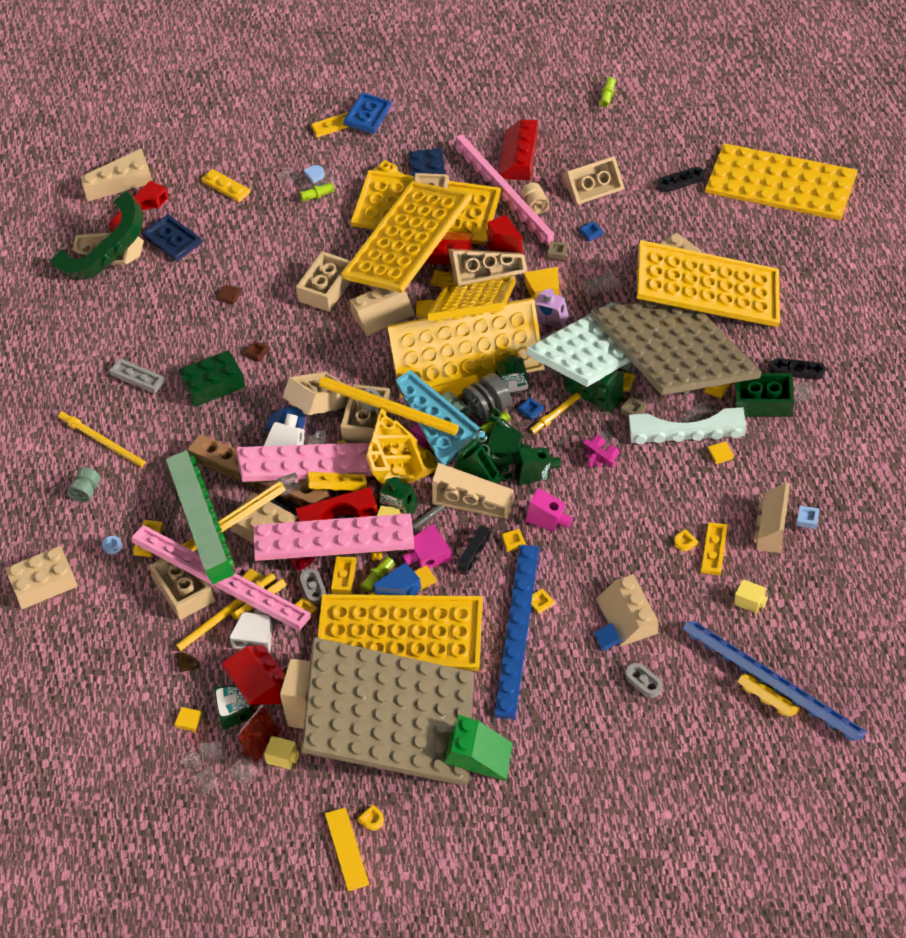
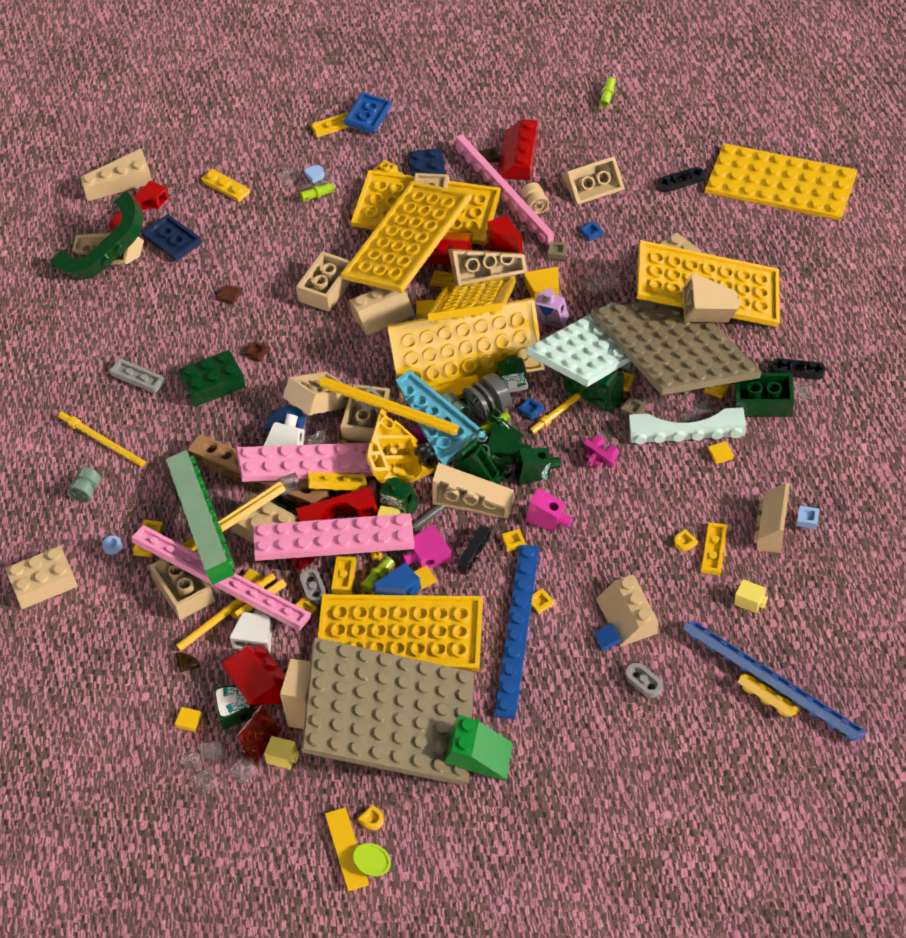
(371, 859): none -> lime piece
(425, 454): none -> black wheel
(490, 154): none -> dark brown tile
(708, 300): none -> tan slope

